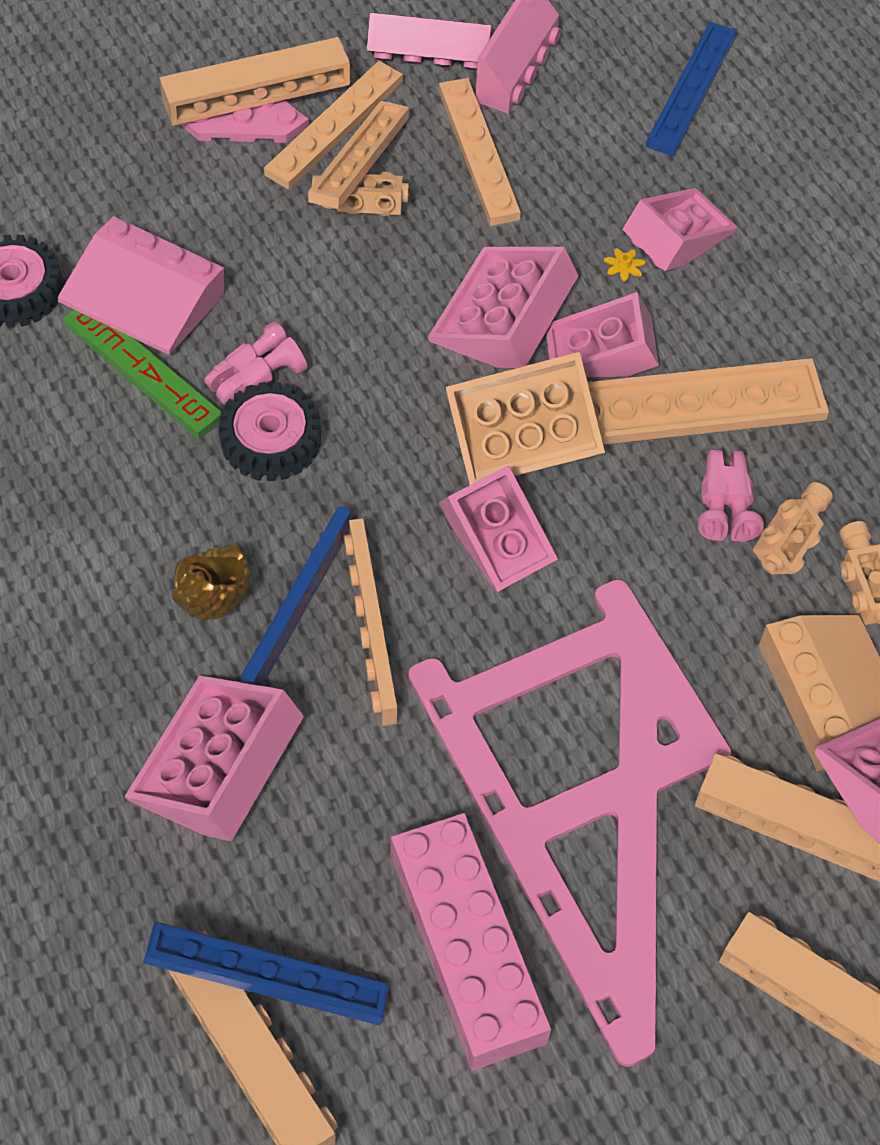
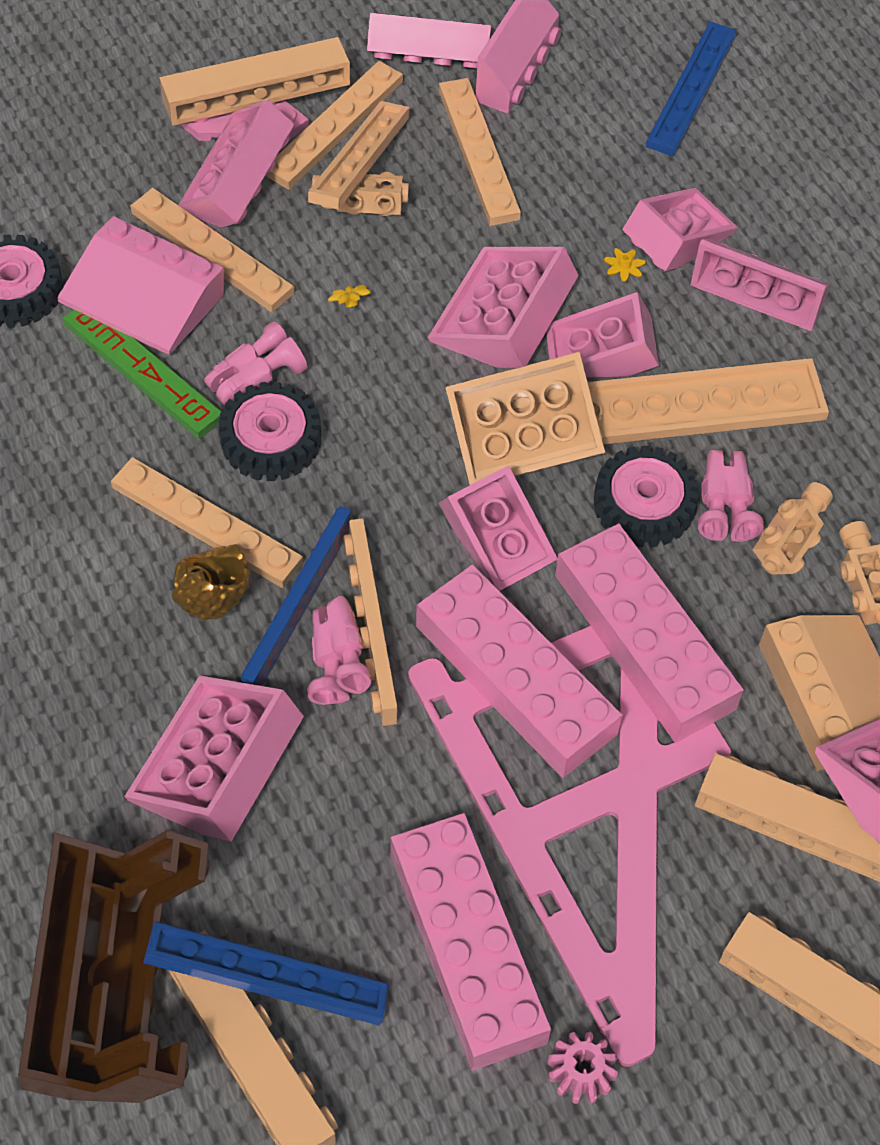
(89, 976): none -> reddish brown wedge
(195, 236): none -> light nougat plate
(206, 521): none -> light nougat plate
(237, 164): none -> bright pink slope
(337, 650): none -> bright pink piece
(350, 295): none -> yellow plant
(518, 670): none -> bright pink brick
(582, 1051): none -> bright pink gear
(635, 475): none -> wheel
(648, 633): none -> bright pink brick
(759, 284): none -> bright pink slope

